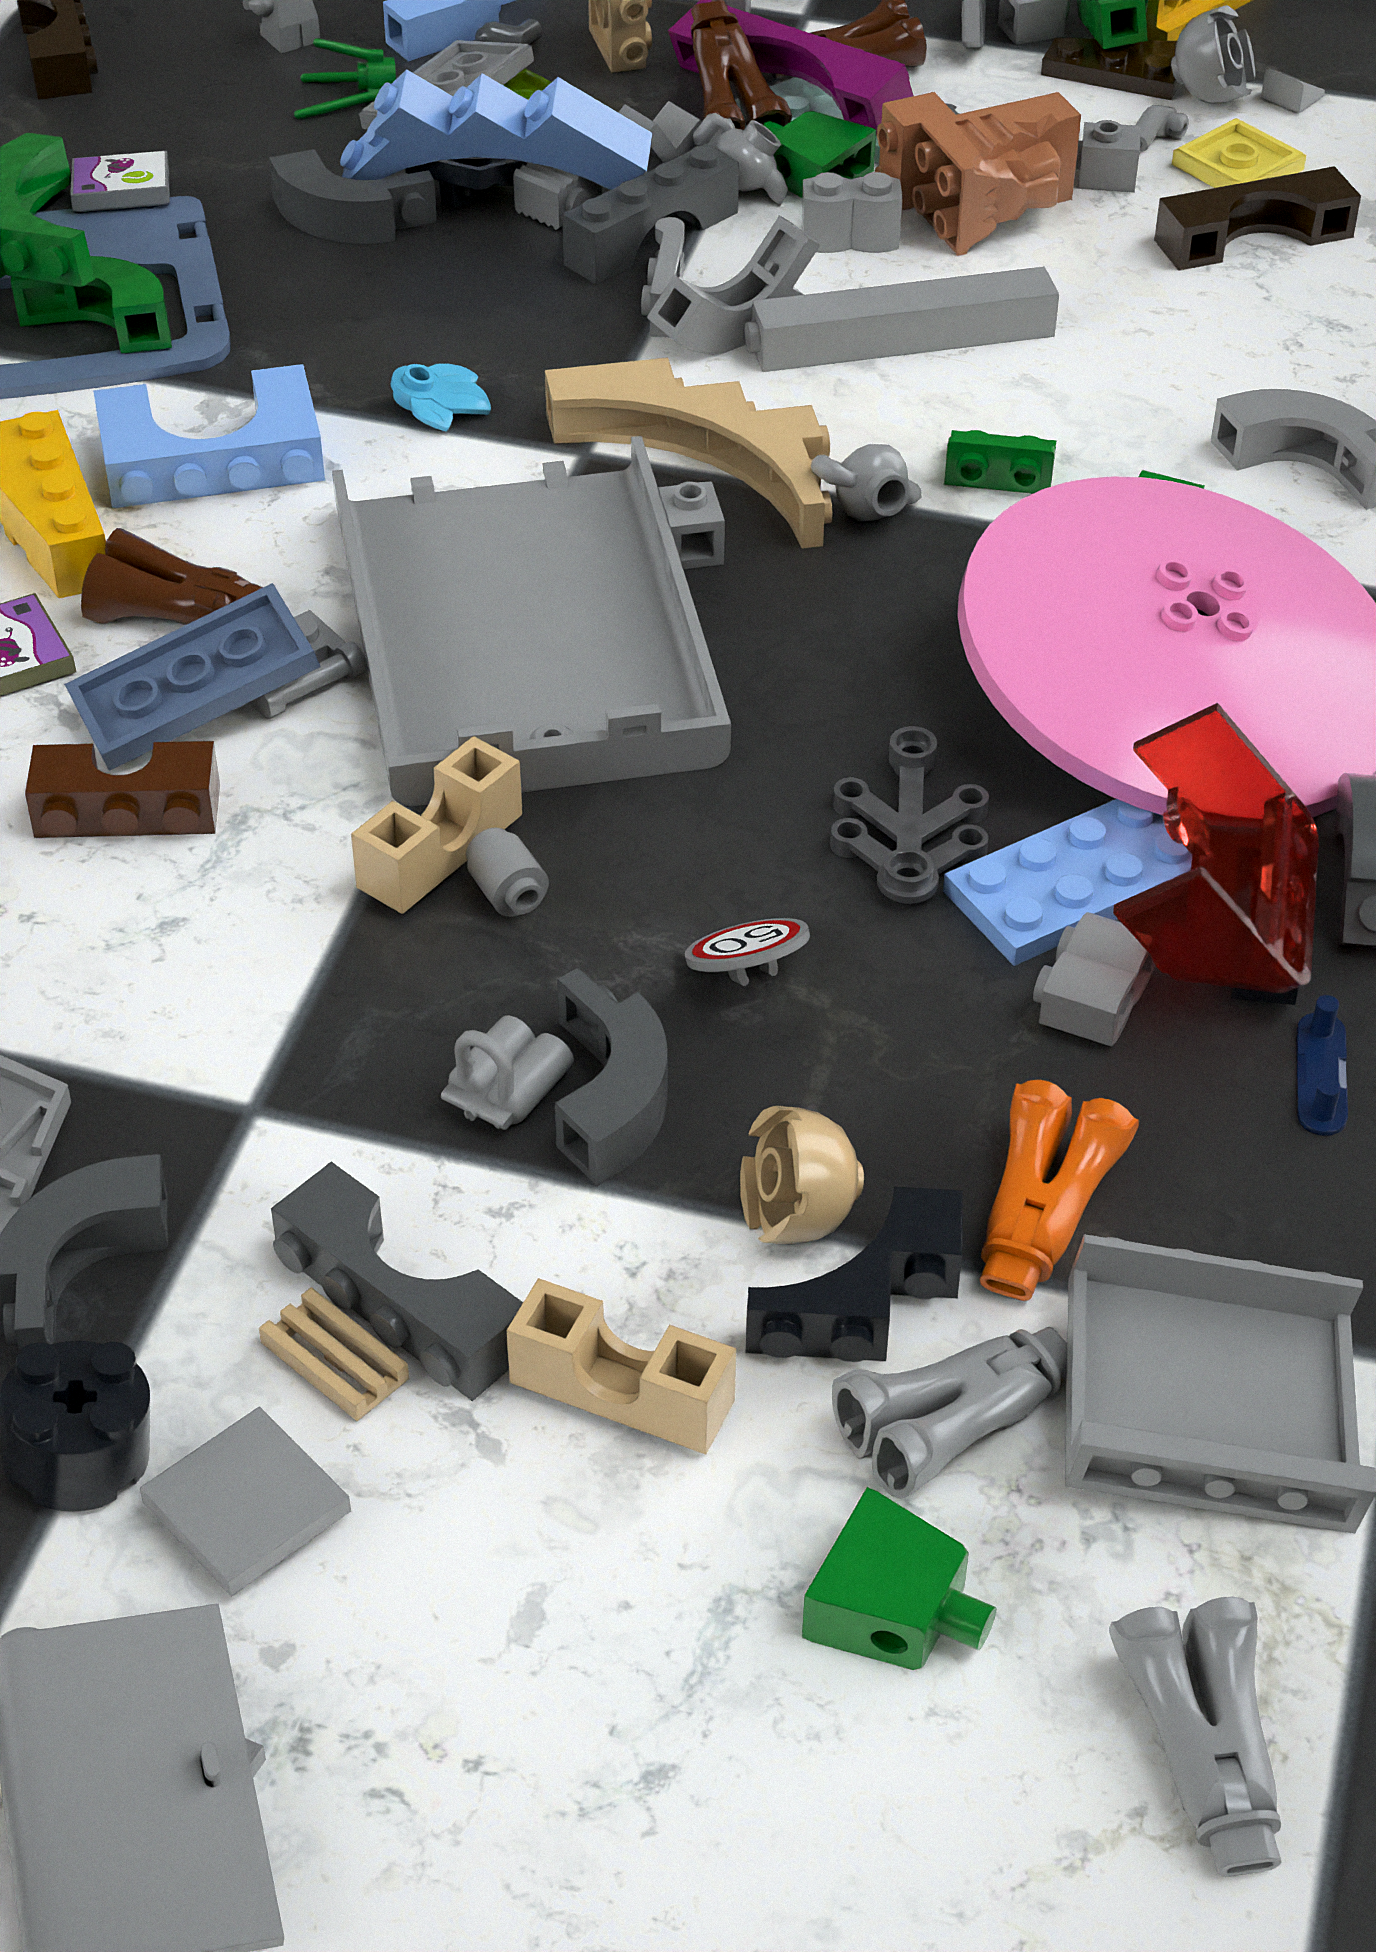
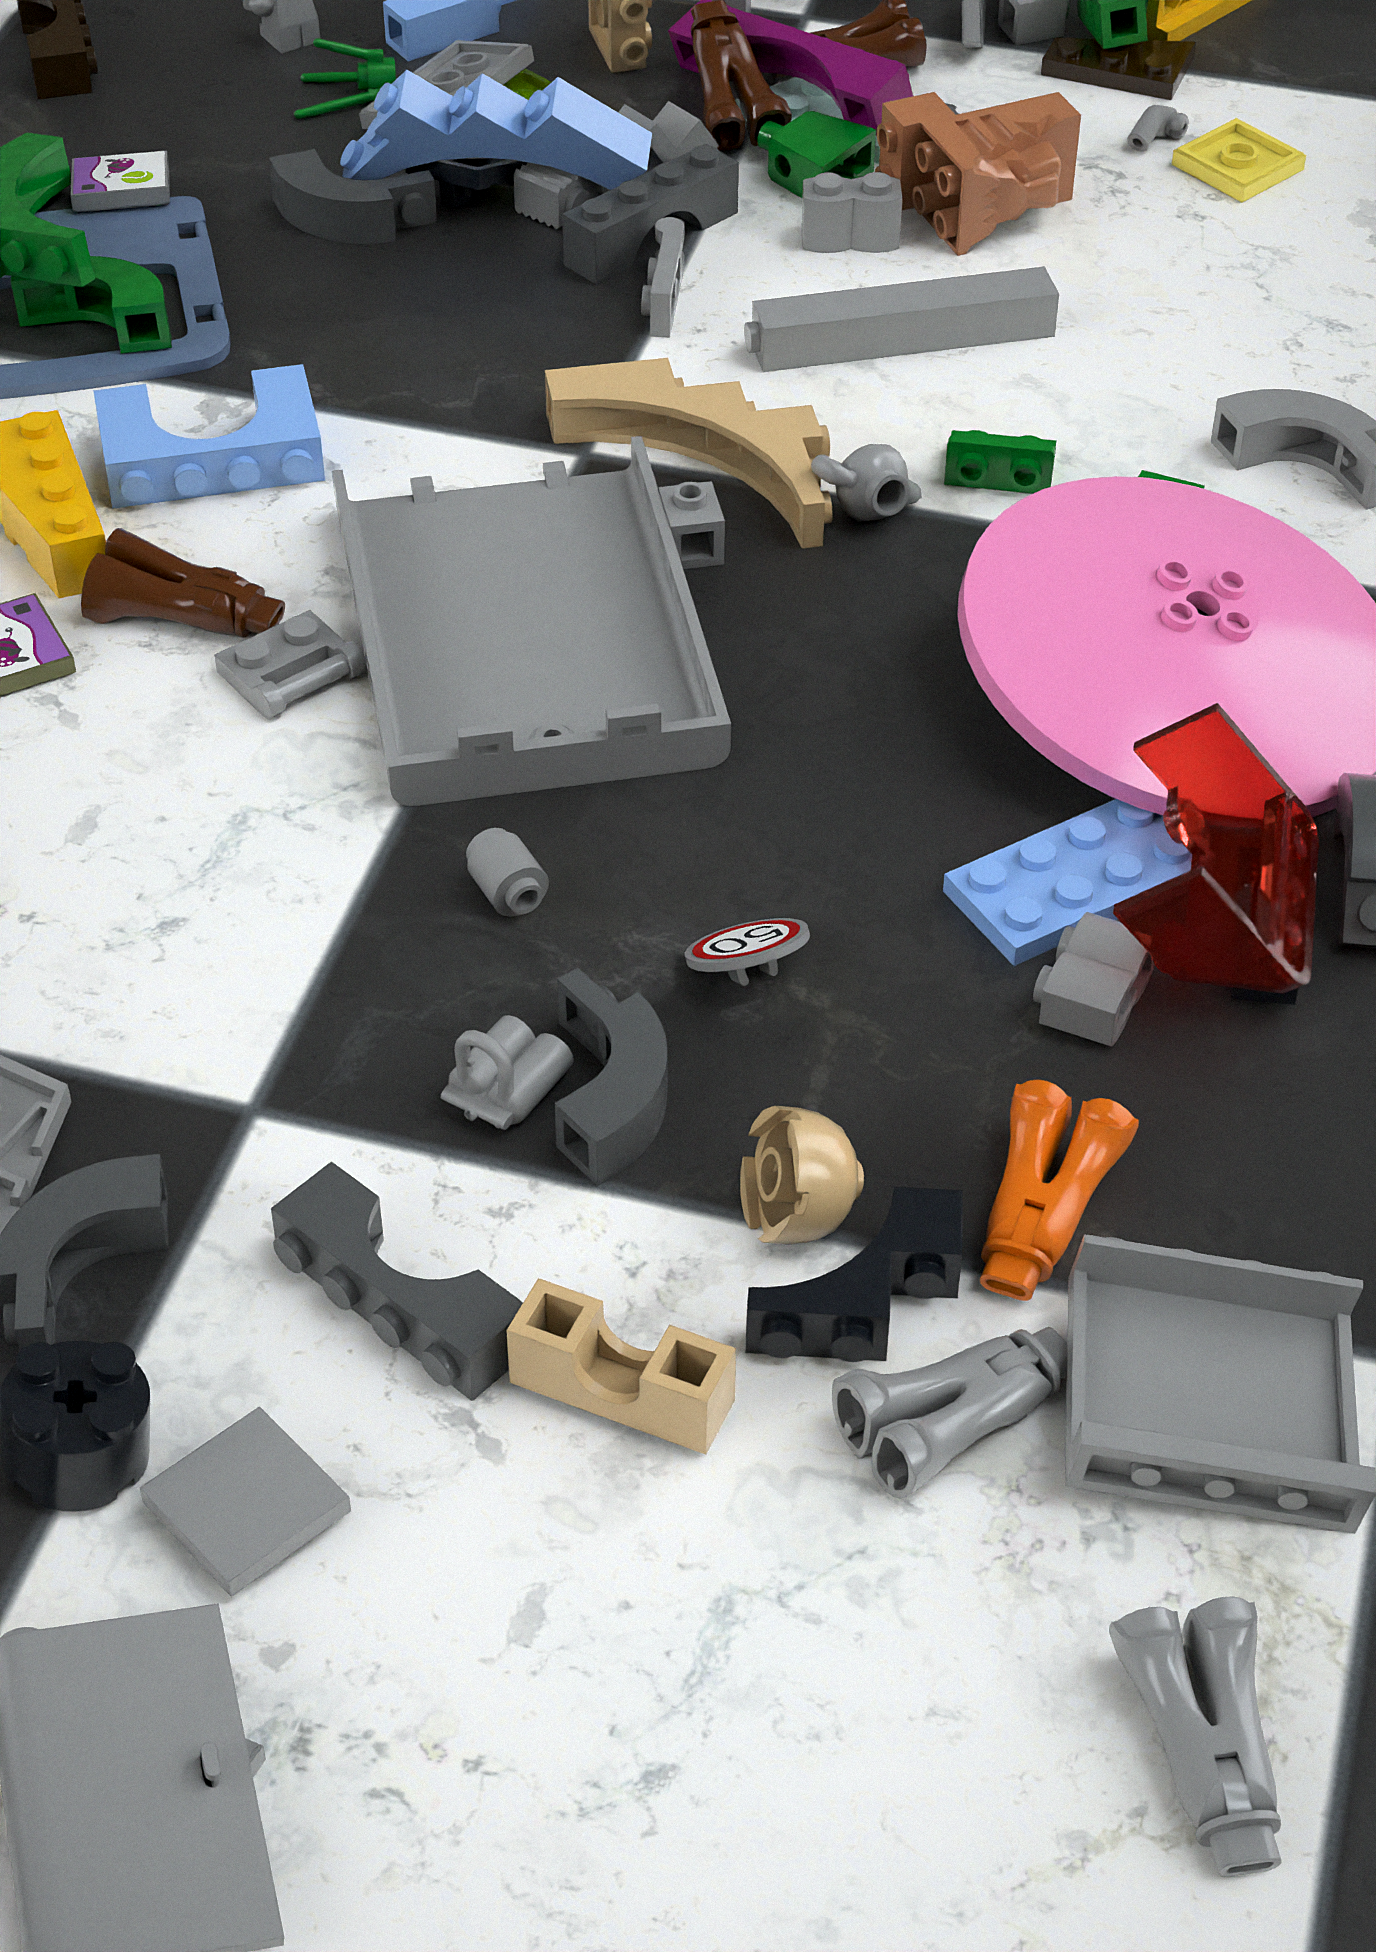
(166, 797): reddish brown arch -> none
(192, 676): sand blue plate -> none
(317, 1308): tan tile -> none
(409, 854): tan arch -> none
(438, 393): medium azure plate -> none
(524, 33): dark grey arm -> none
(715, 317): light grey arch -> none
(749, 147): light grey piece -> none
(893, 1588): green torso -> none
(908, 872): flat silver plant -> none
(1108, 156): light grey brick -> none
(1214, 57): light grey cylinder -> none
(1289, 91): light grey slope -> none
(1305, 205): dark brown arch -> none
(1322, 1069): dark blue piece -> none

